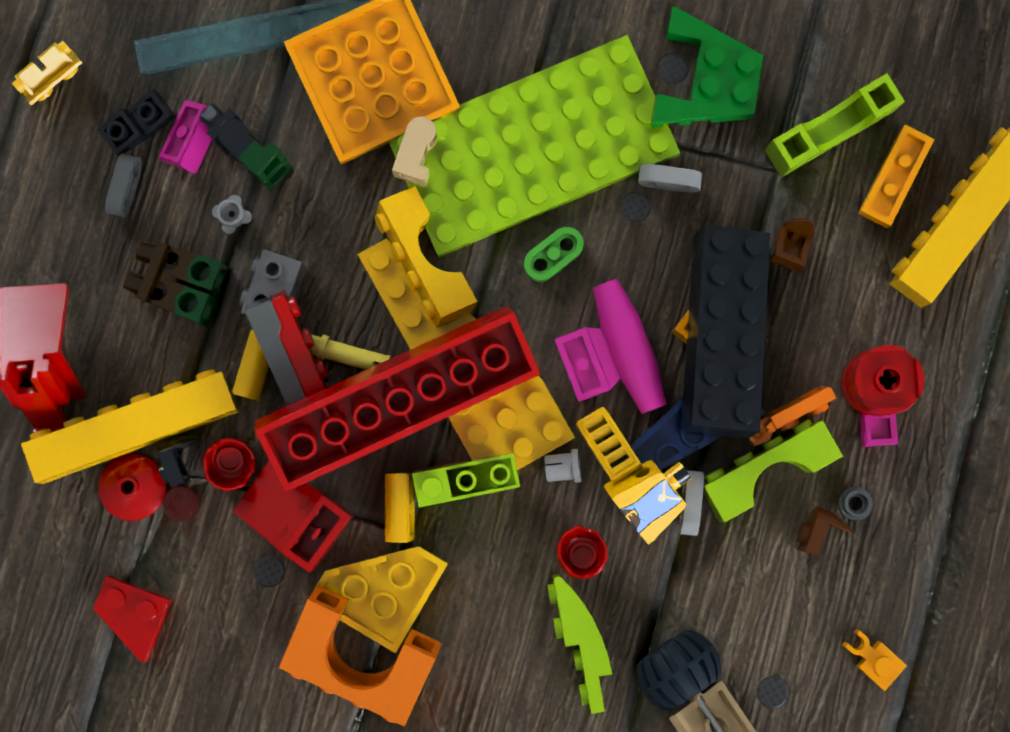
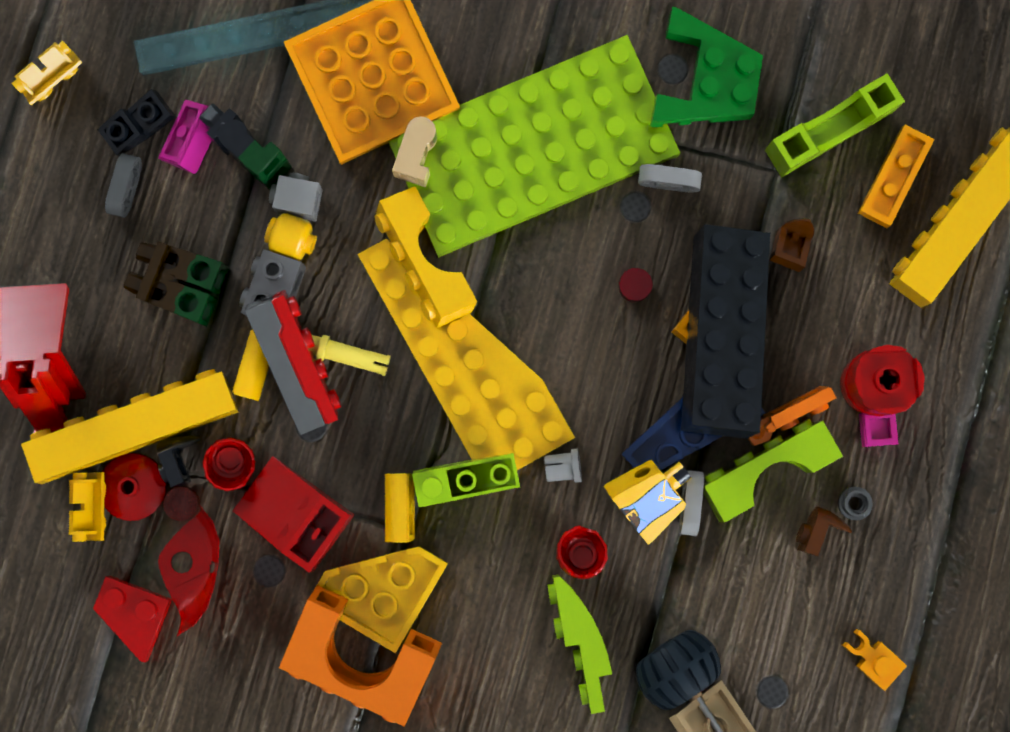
(90, 521): none -> yellow hinge
(194, 588): none -> red piece
(222, 211): light grey plate -> none
(290, 236): none -> yellow head
(296, 196): none -> light grey brick
(396, 398): red brick -> none
(552, 254): bright green plate -> none
(596, 427): yellow slope -> none
(615, 352): dark pink plate -> none
(635, 285): none -> dark red tile

